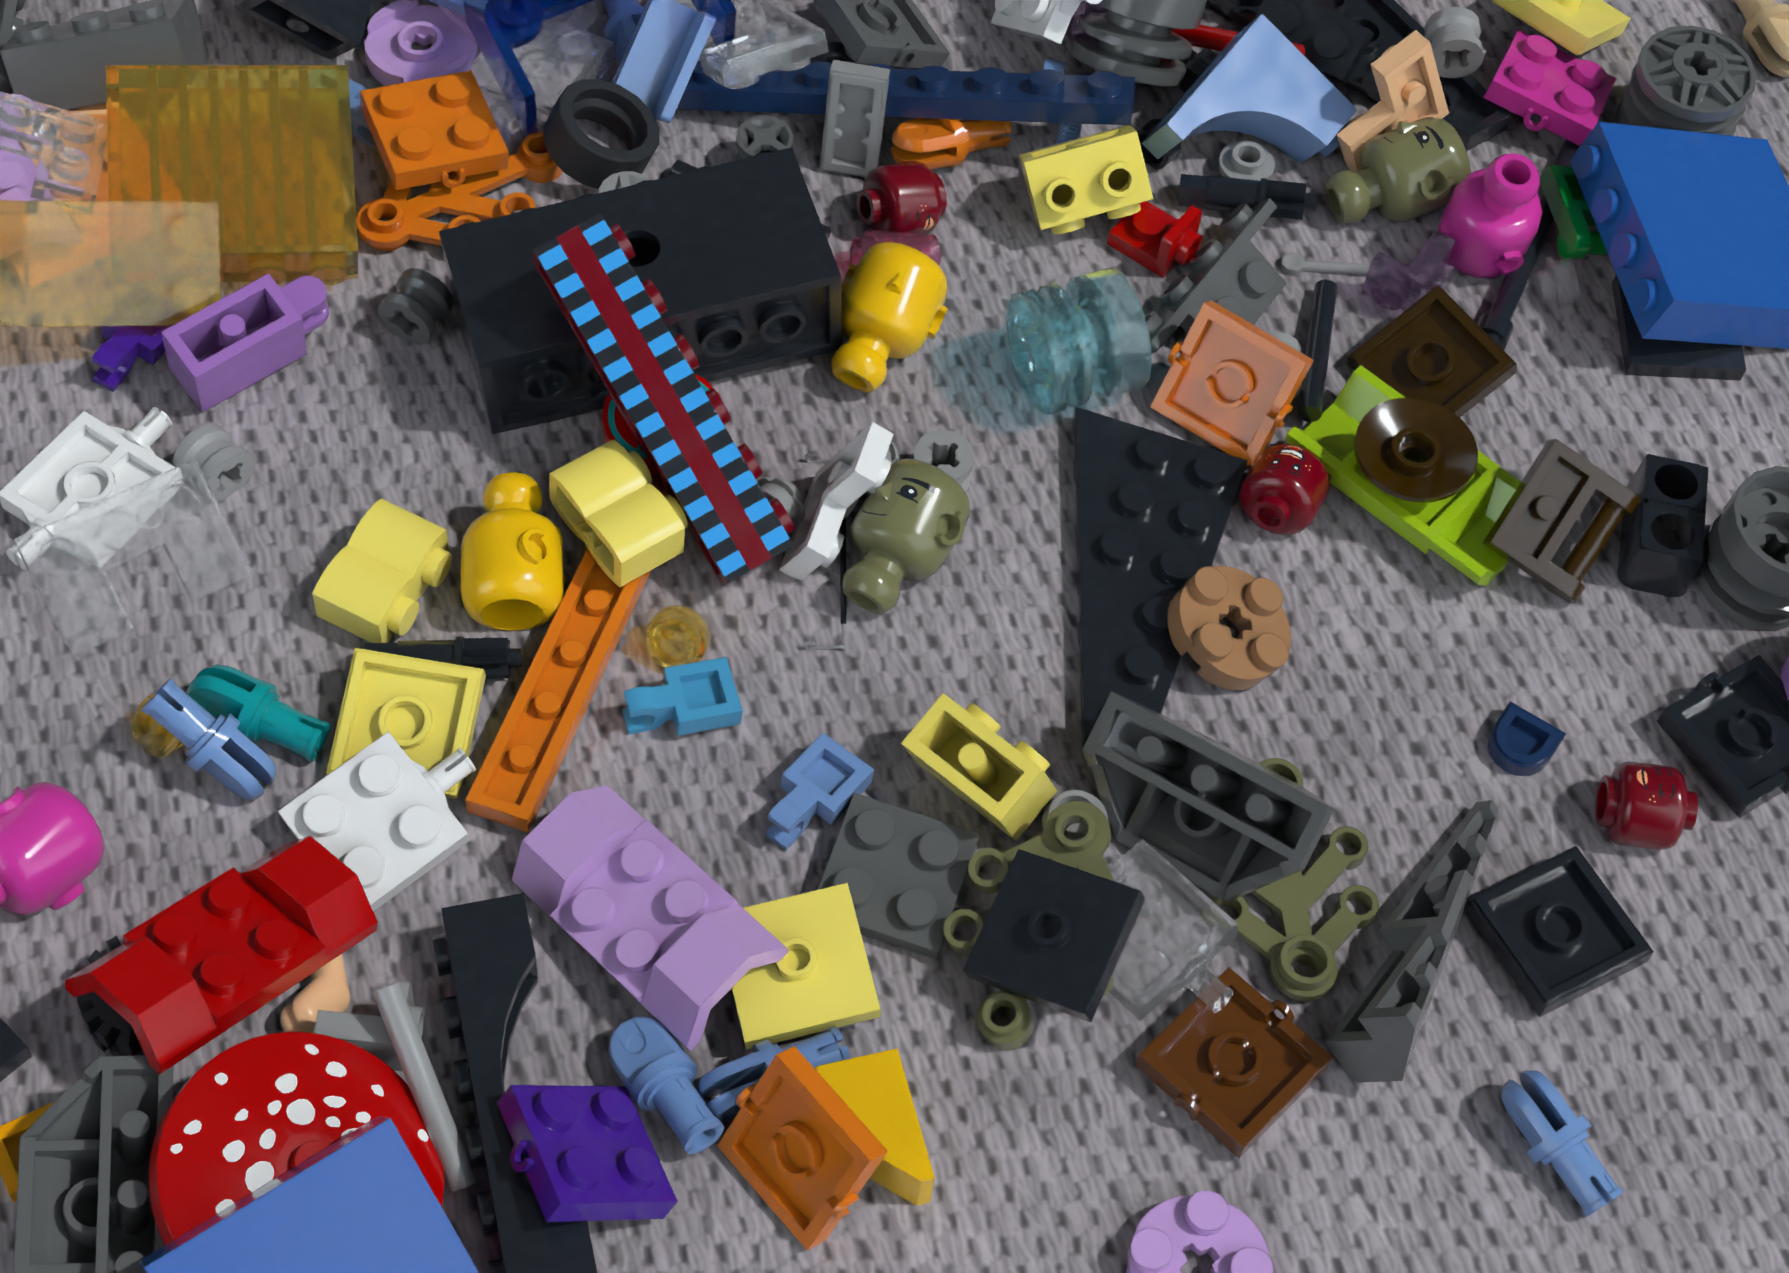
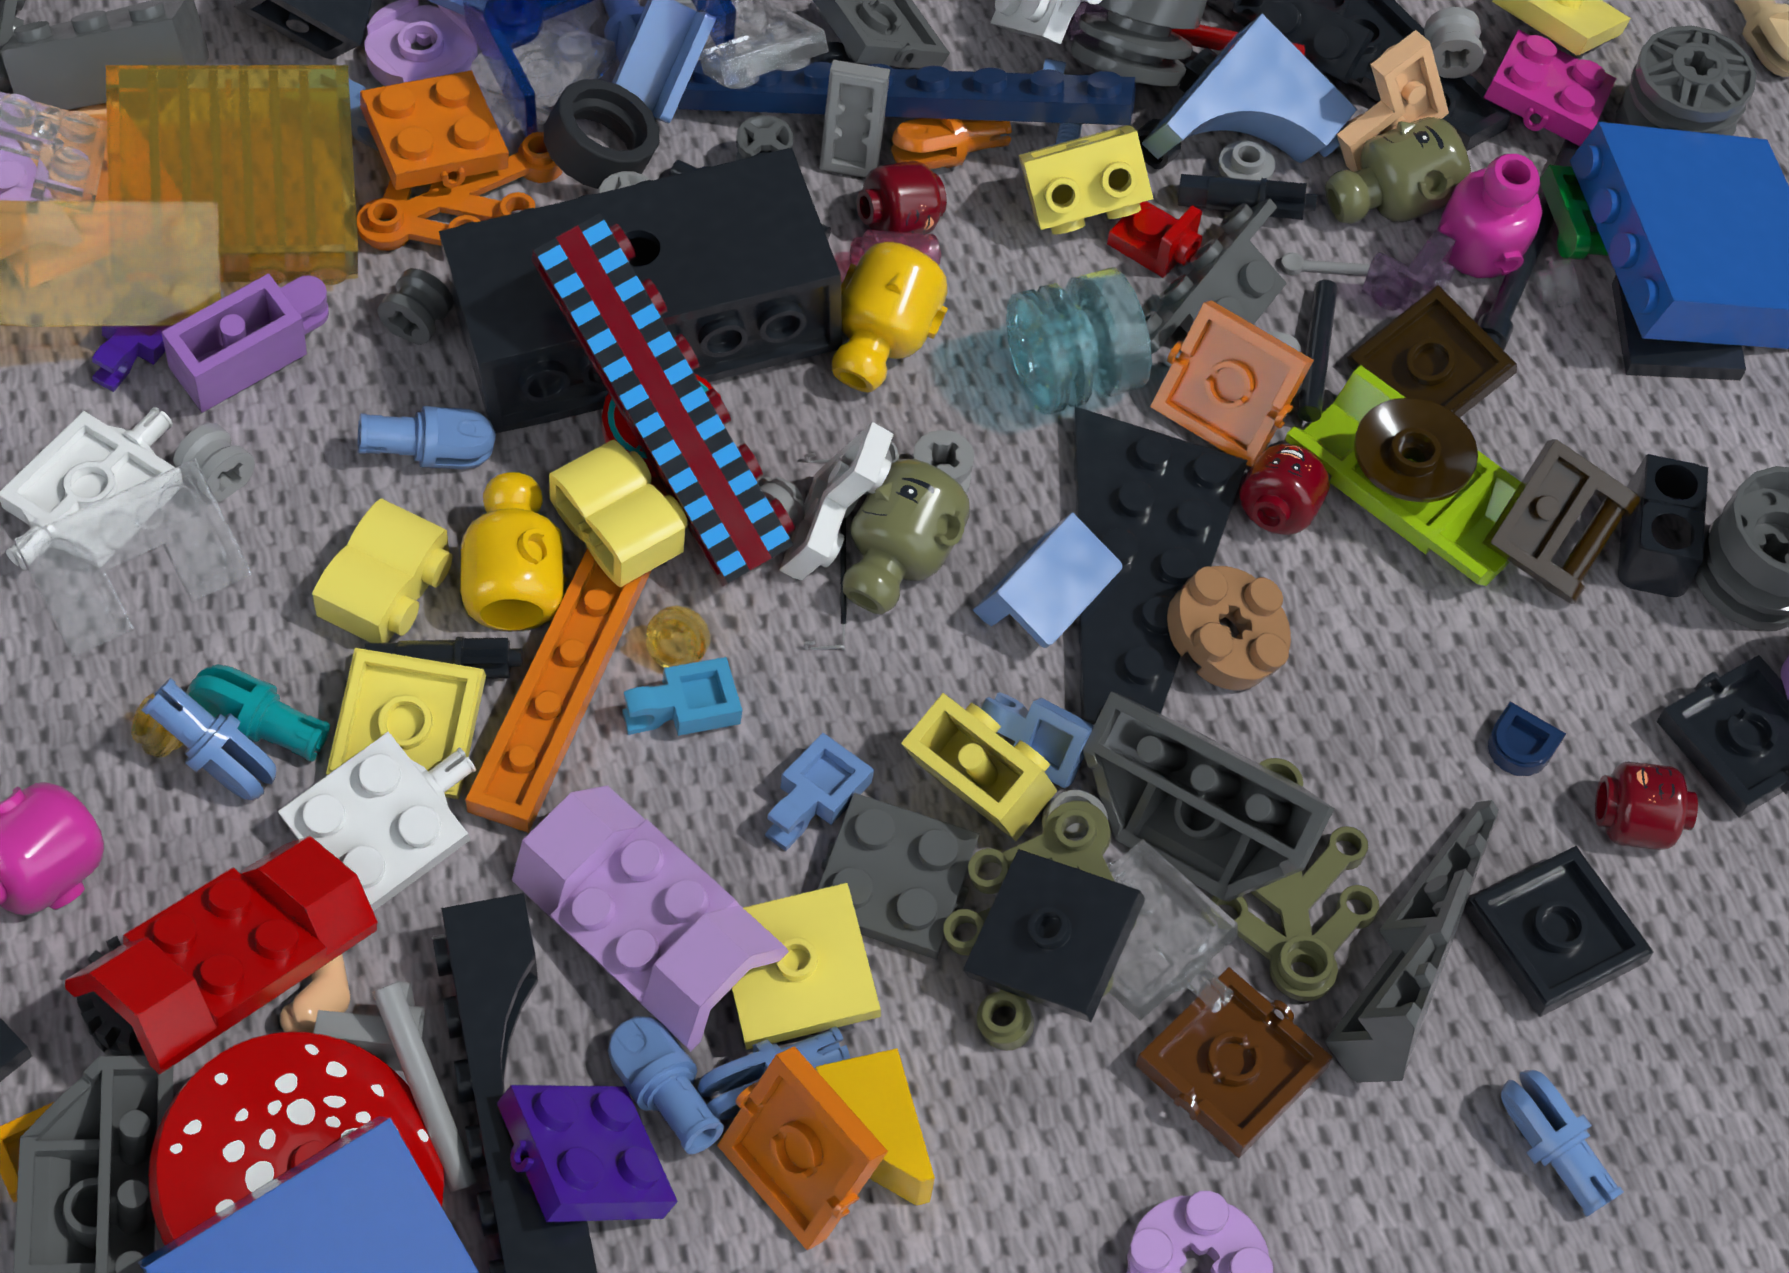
(434, 437): none -> medium blue arm
(1045, 728): none -> medium blue plate
(1052, 582): none -> medium blue panel

